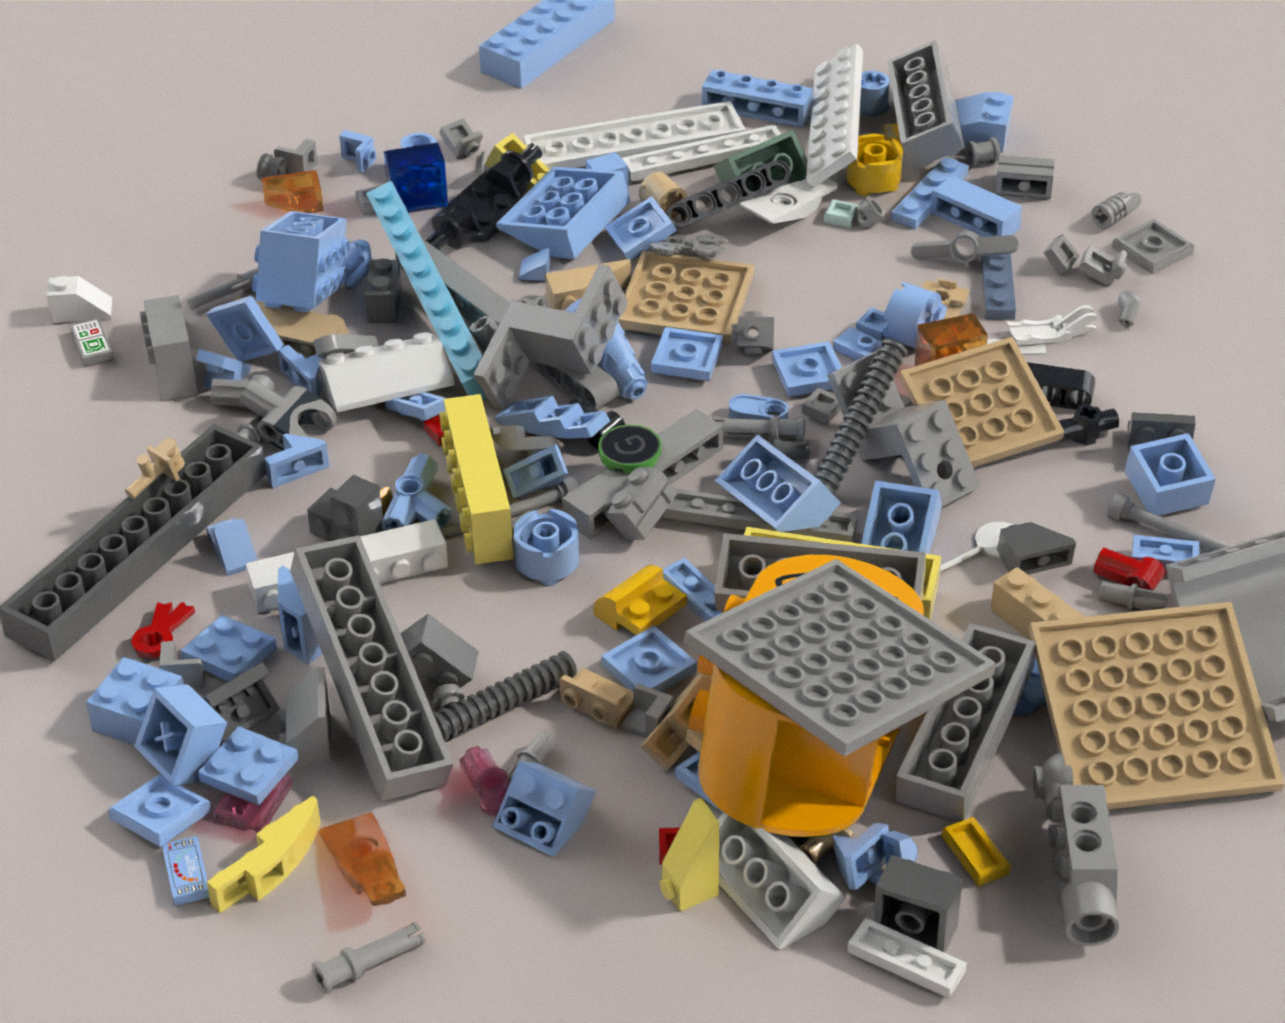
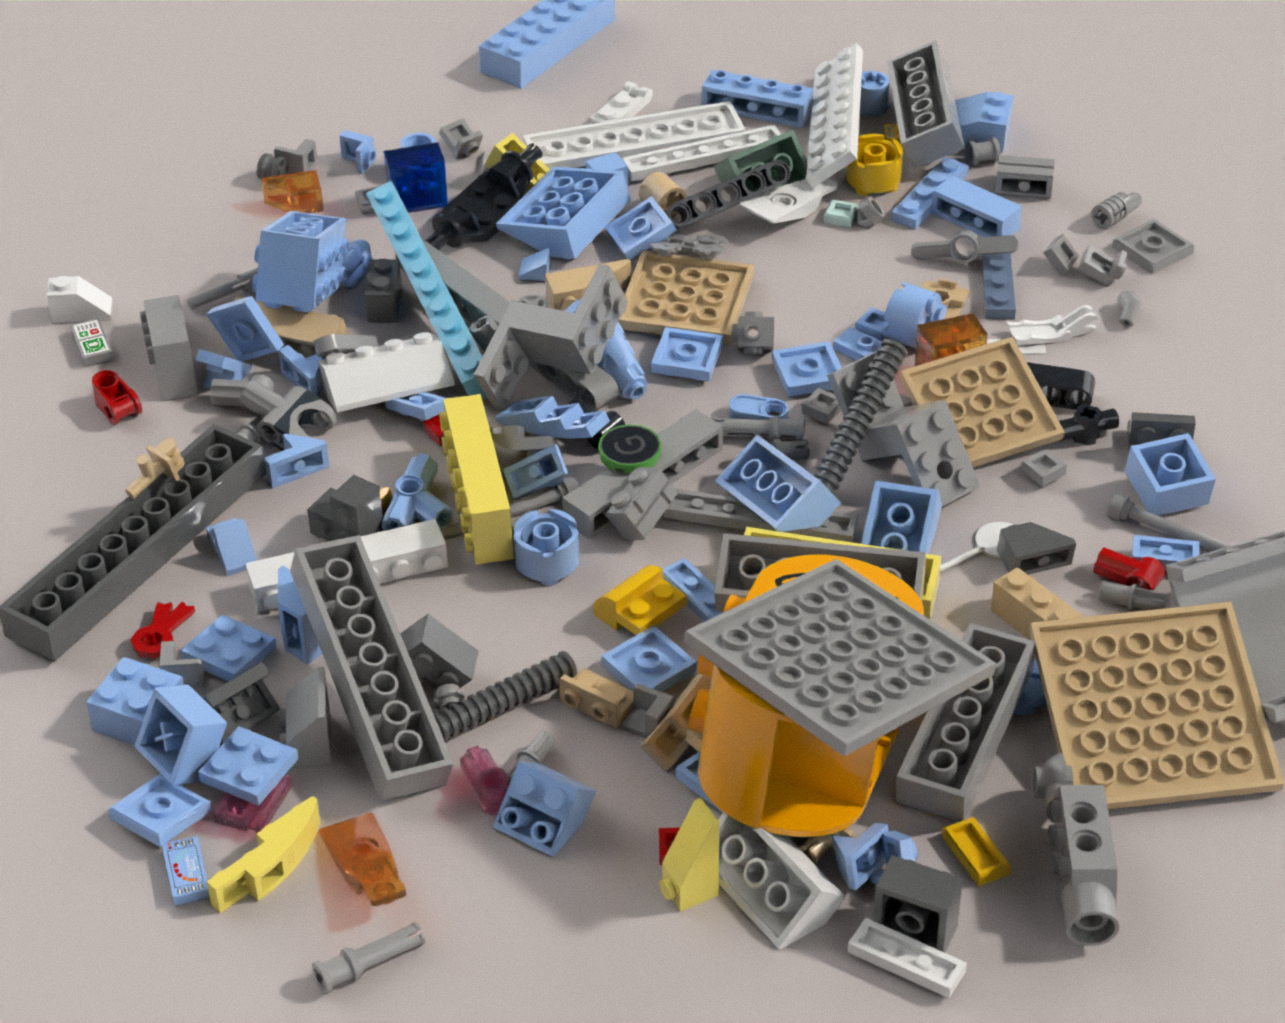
(114, 396): none -> red piece
(624, 104): none -> white plate
(1043, 467): none -> light grey plate

